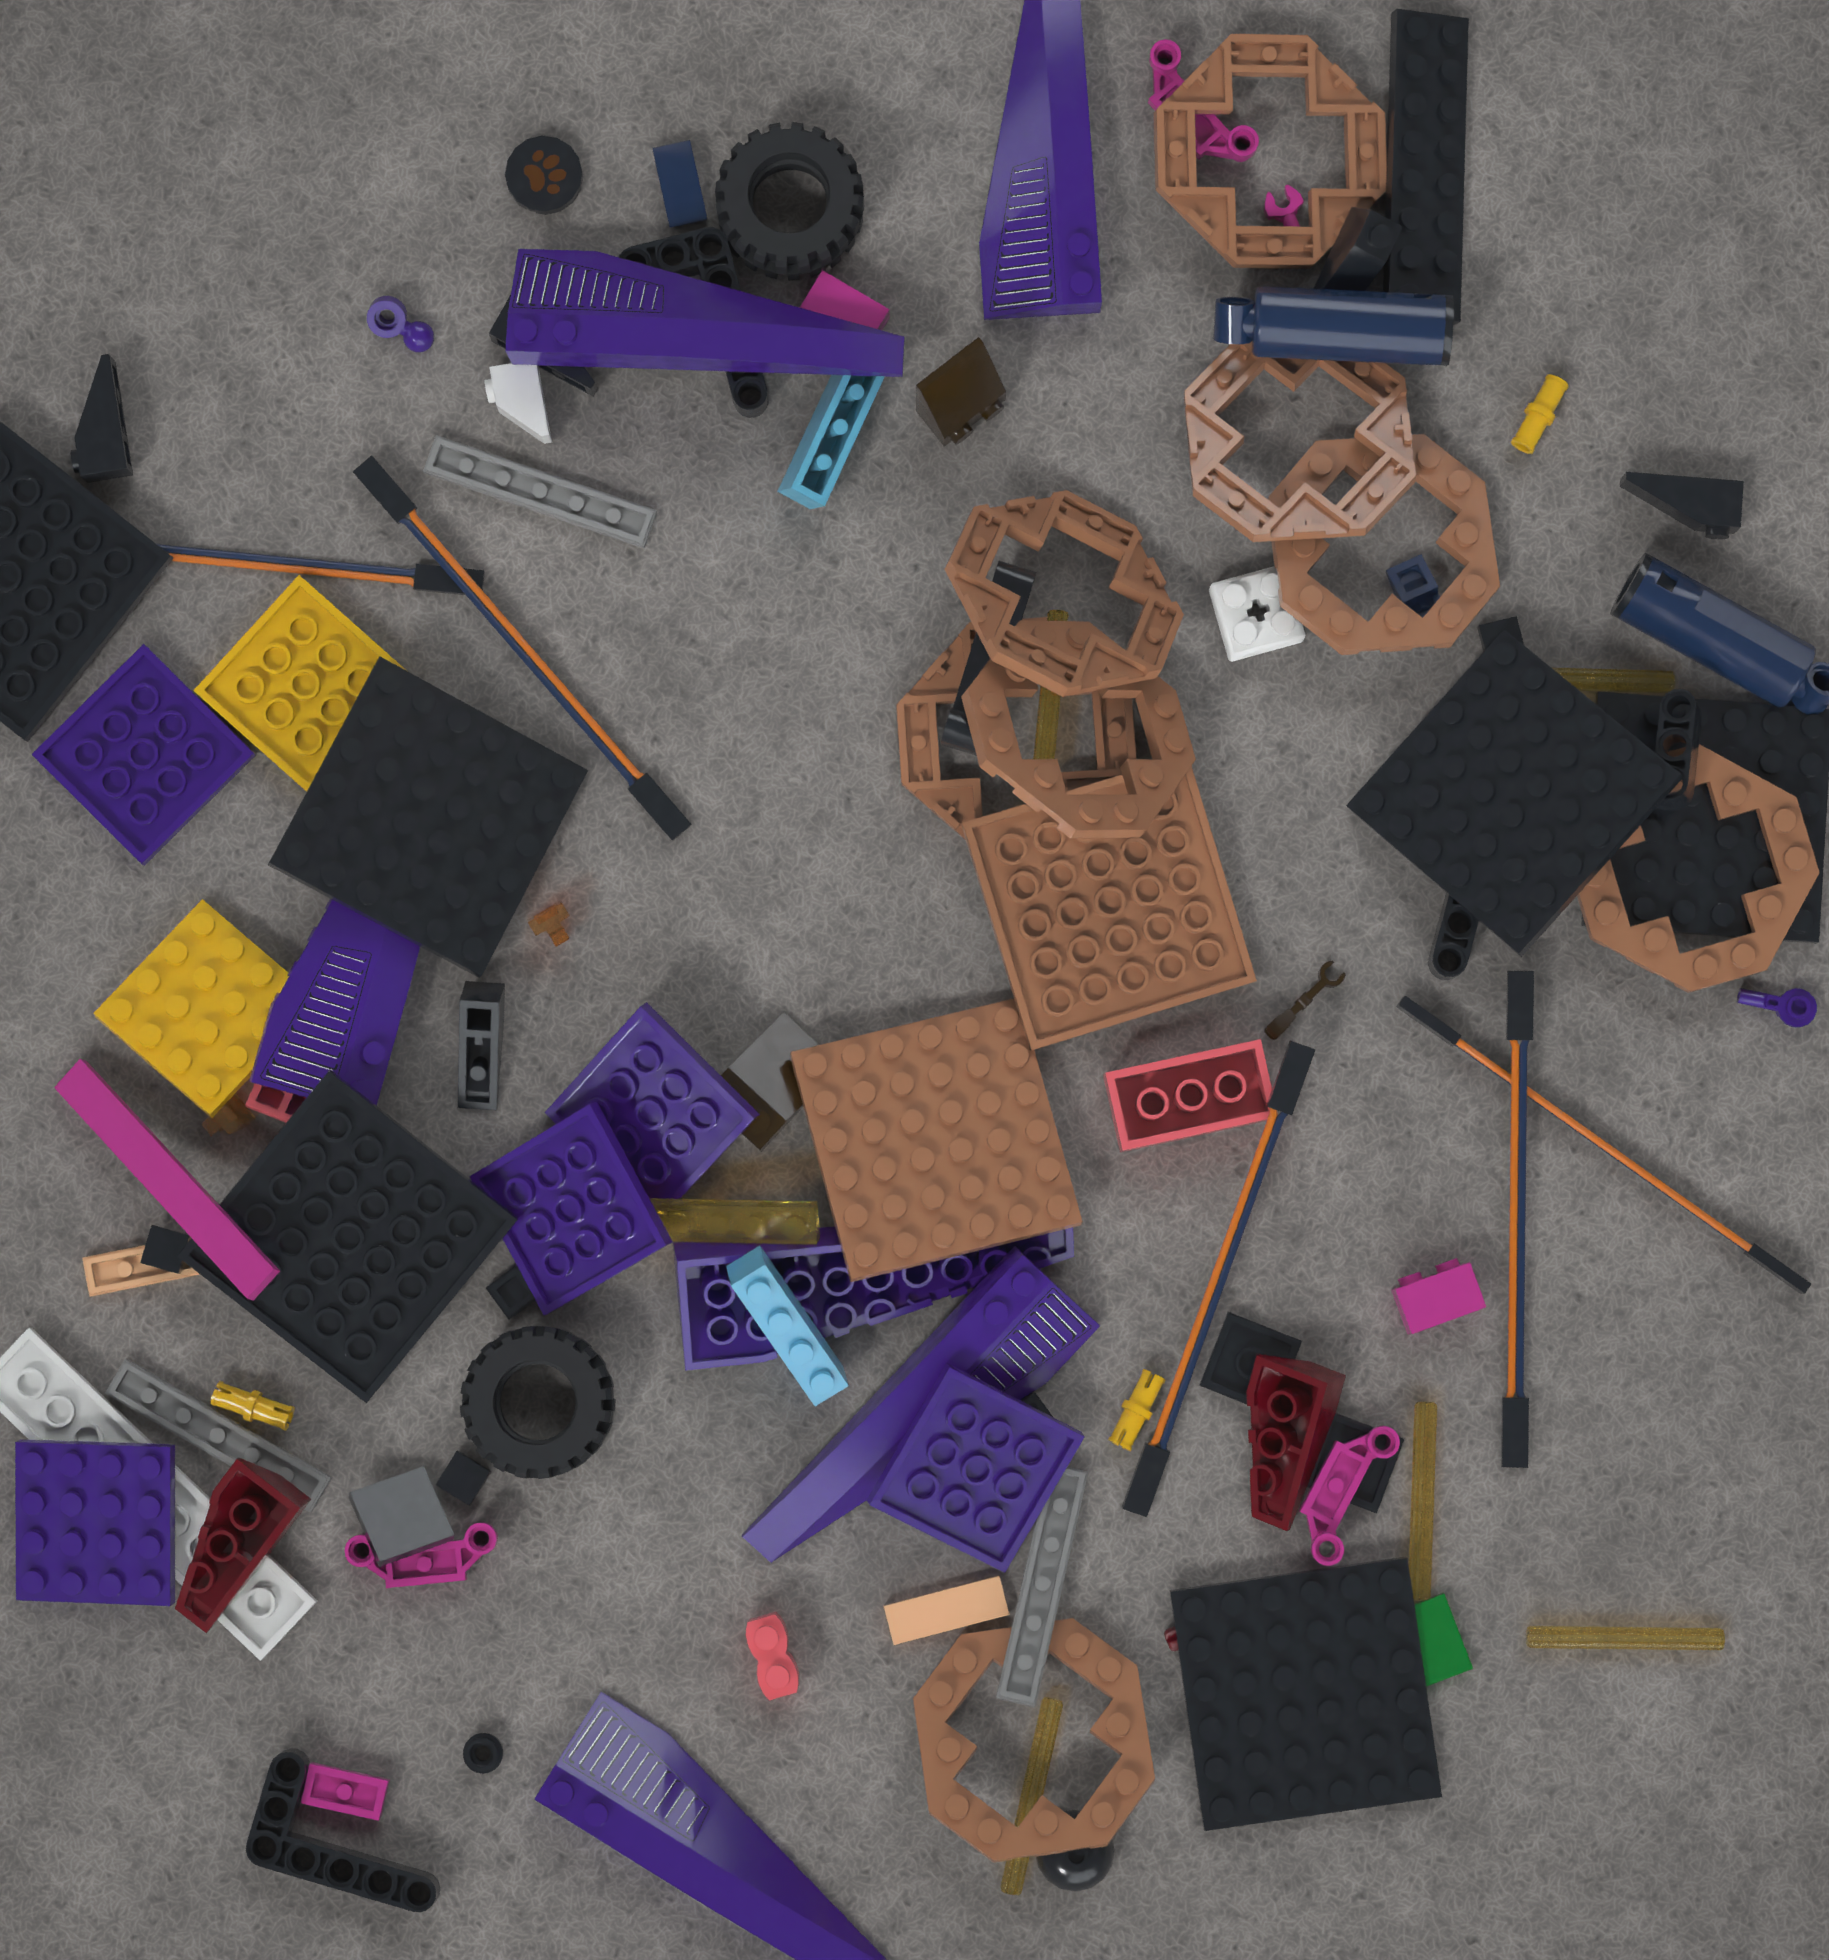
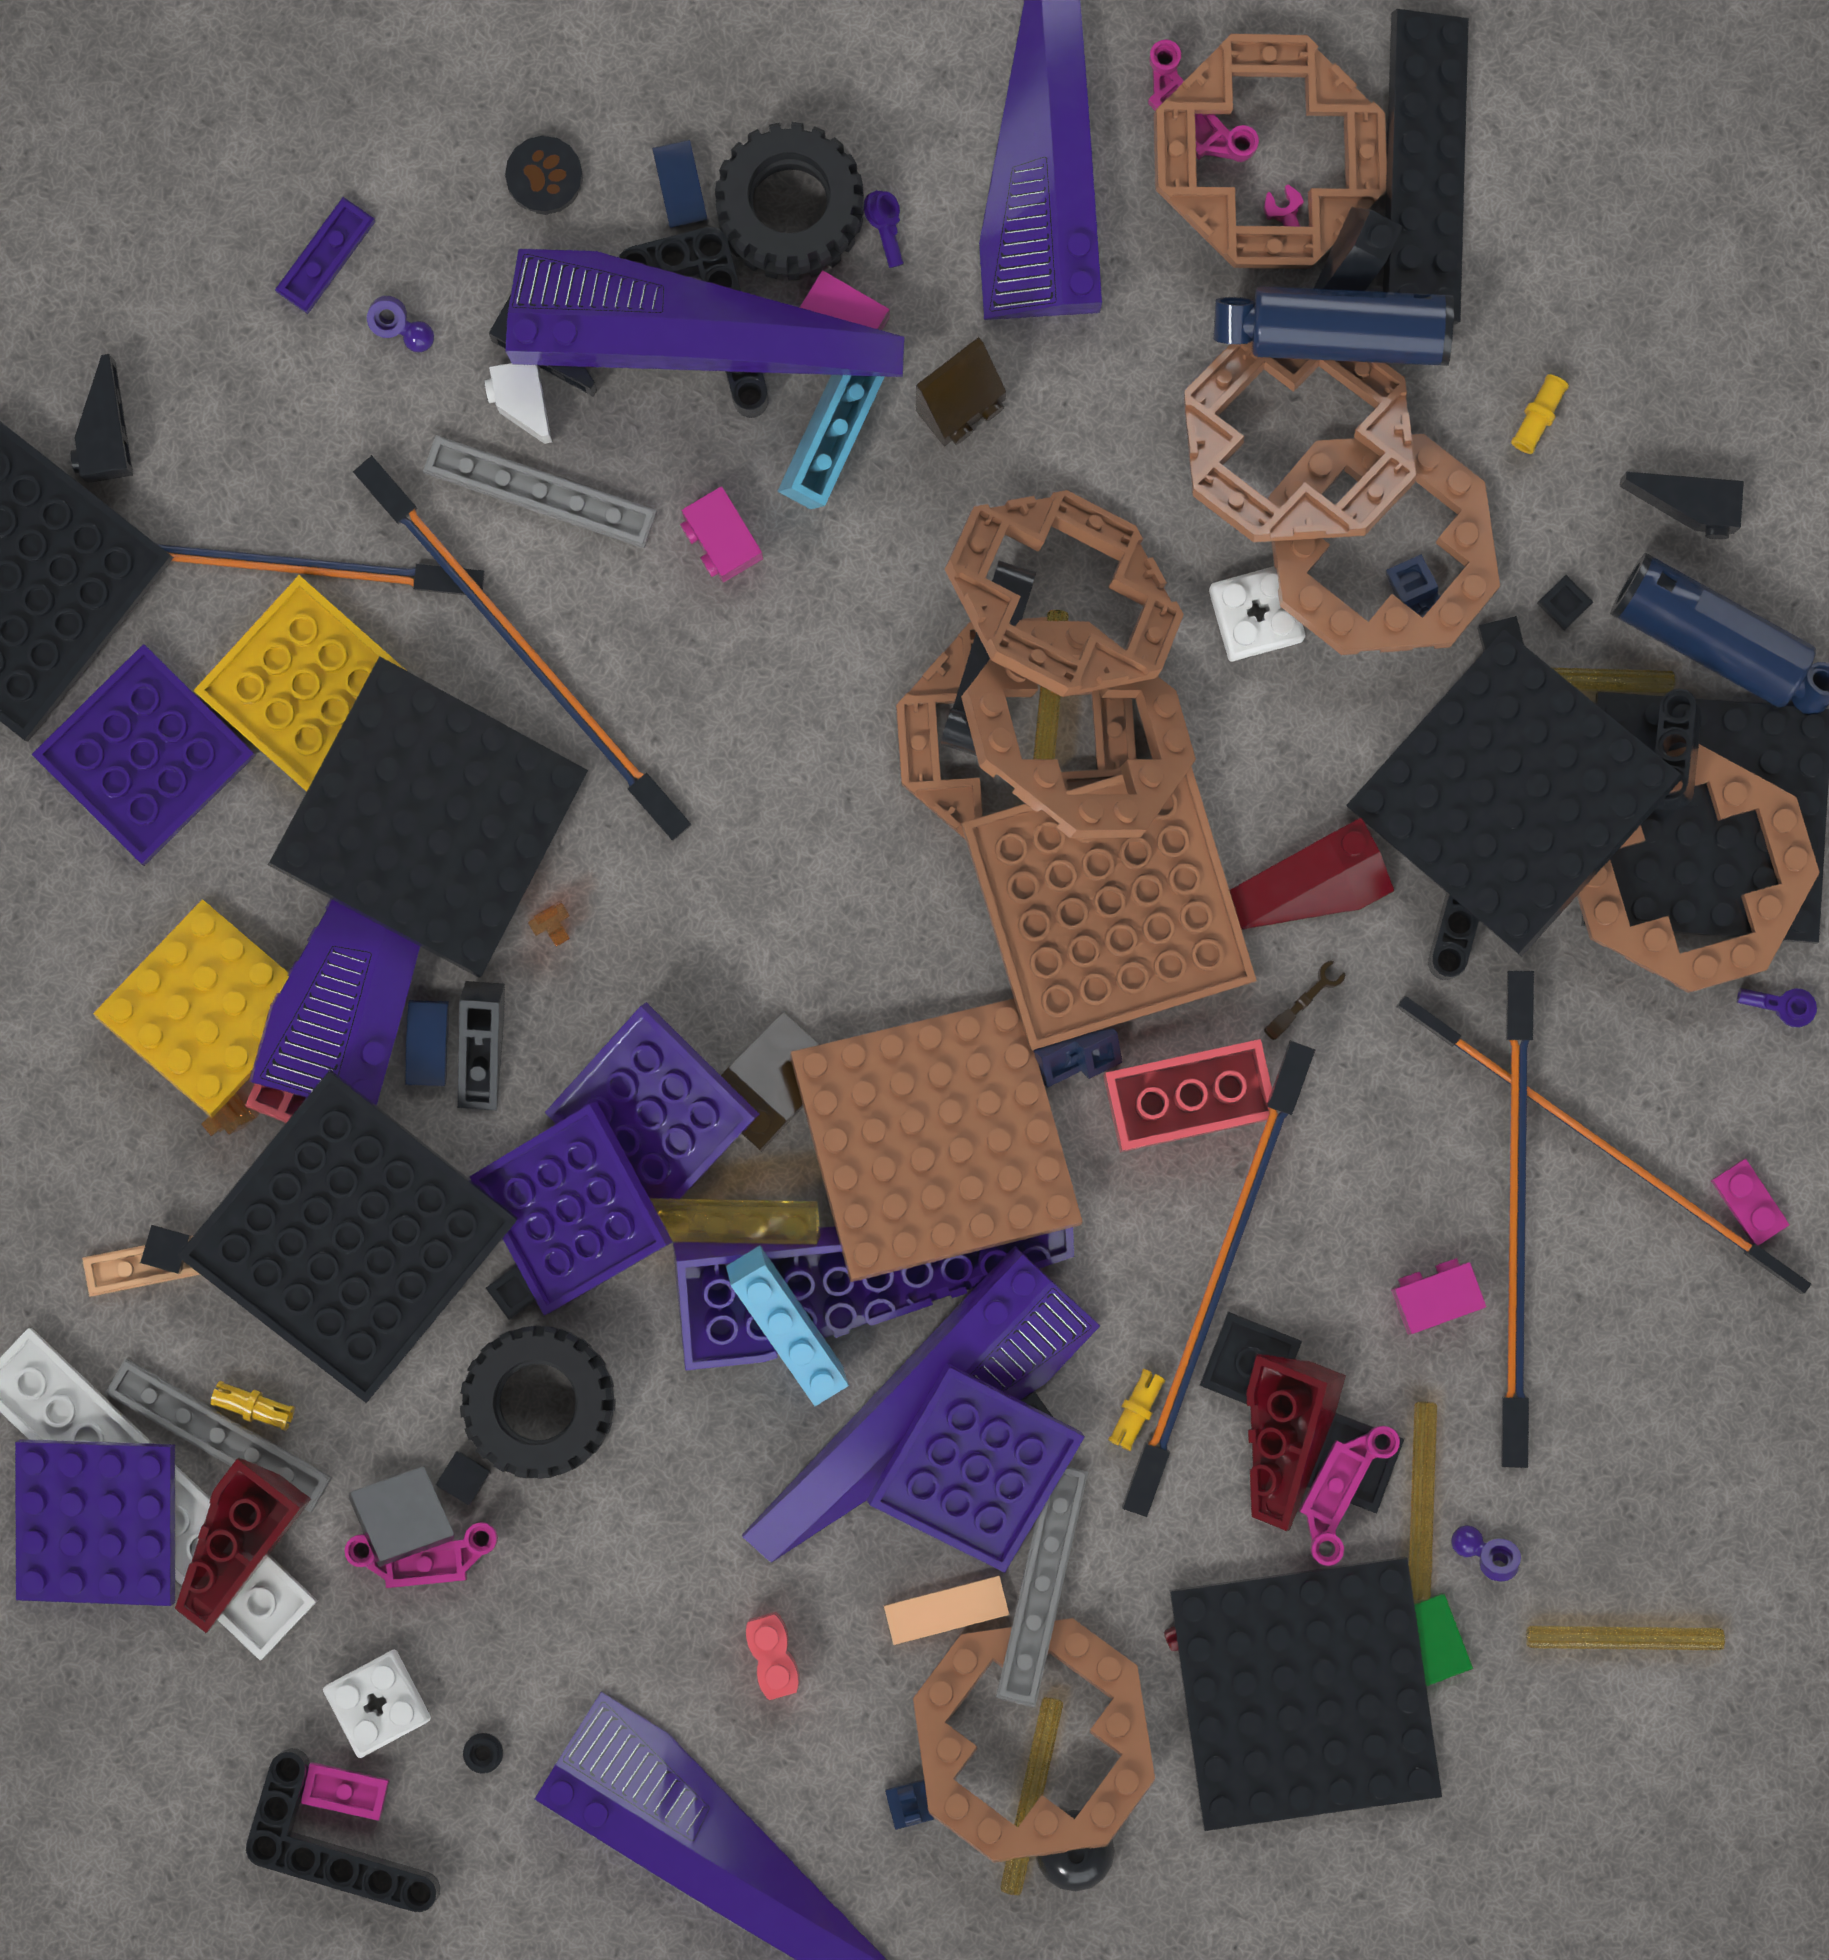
(167, 1179): dark pink tile -> none
(325, 255): none -> dark purple tile
(401, 1713): none -> white brick
(427, 1043): none -> dark blue slope
(721, 535): none -> dark pink brick
(883, 213): none -> dark purple plate
(908, 1804): none -> dark blue tile
(1086, 1053): none -> dark blue slope
(1322, 879): none -> dark red wedge
(1468, 1542): none -> dark purple plate
(1565, 602): none -> black tile
(1750, 1202): none -> dark pink plate

